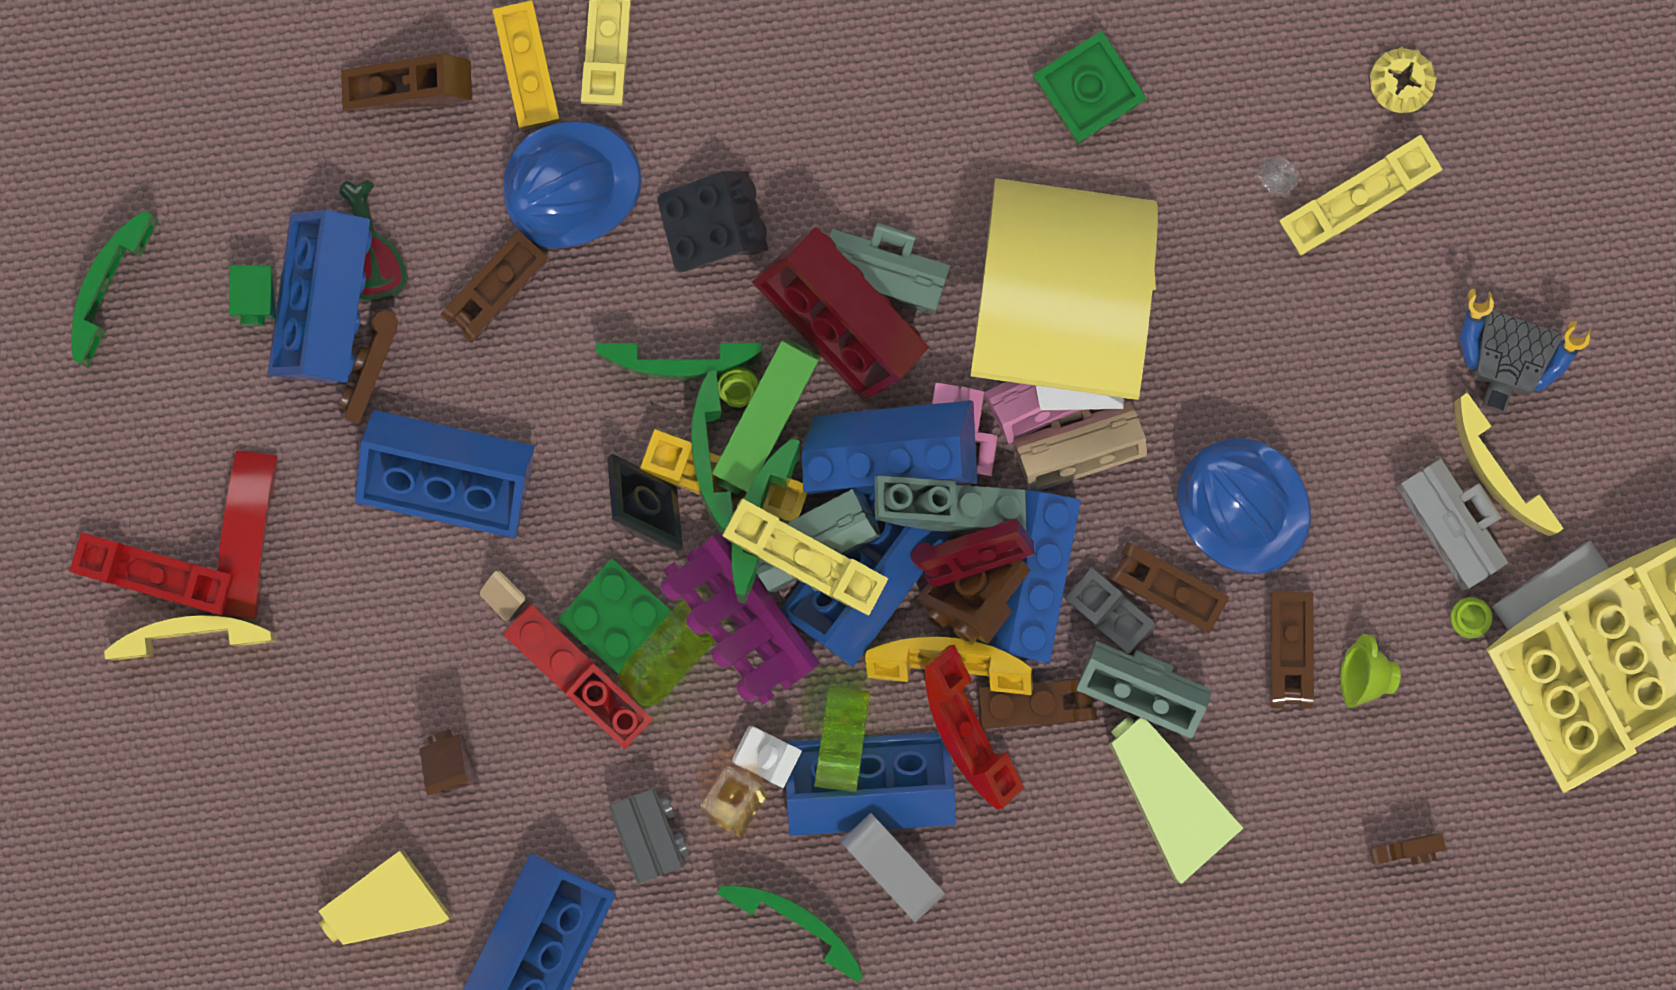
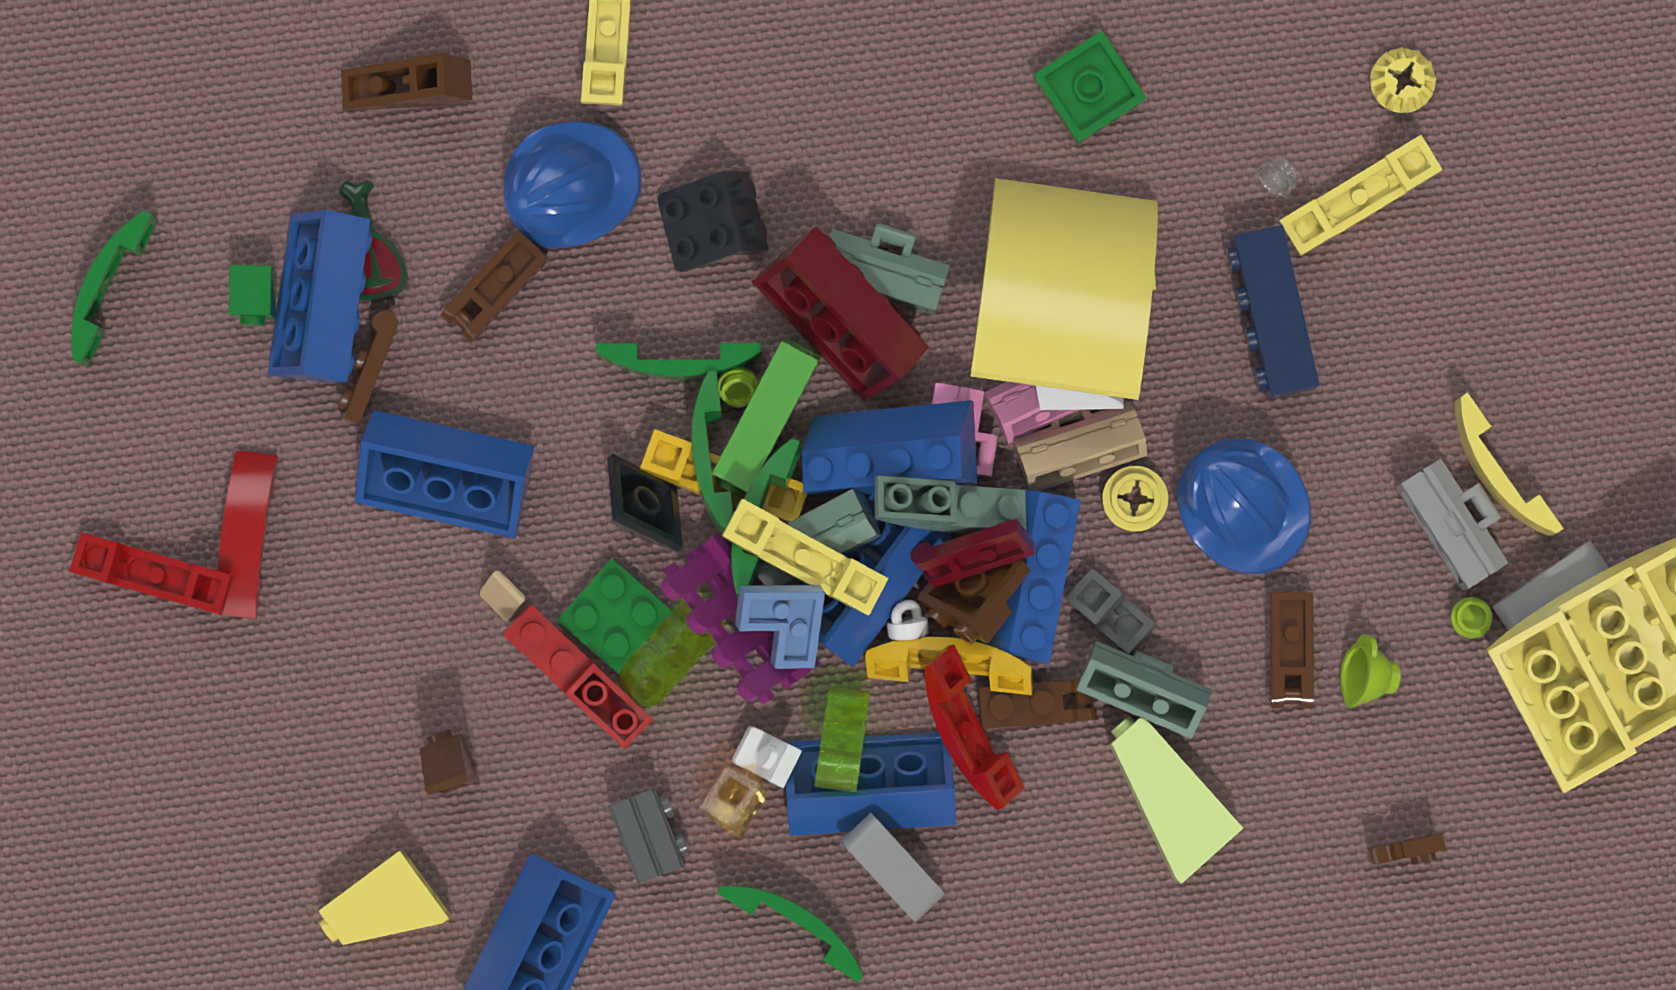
(139, 642): light yellow slope -> none
(526, 65): yellow plate -> none
(792, 614): none -> medium blue plate
(907, 627): none -> white tile
(1150, 486): none -> light yellow gear
(1169, 588): reddish brown plate -> none
(1273, 313): none -> dark blue brick
(1513, 352): torso -> none

